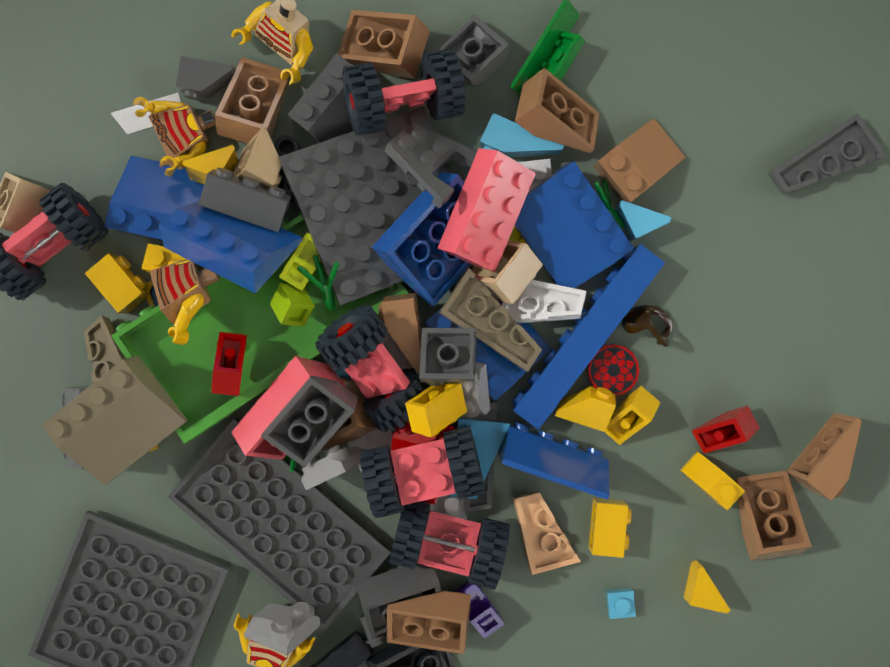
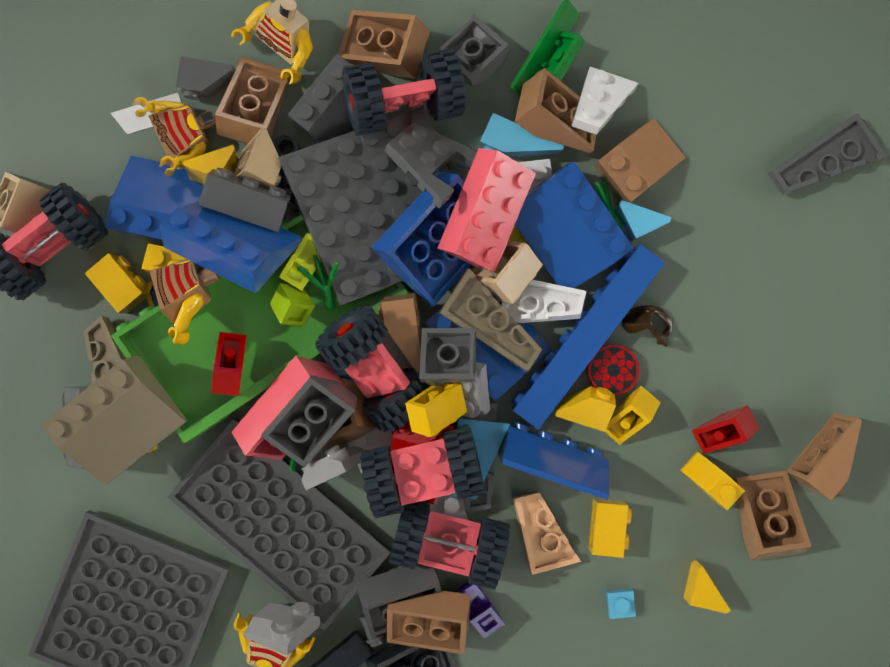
(600, 99): none -> white wing

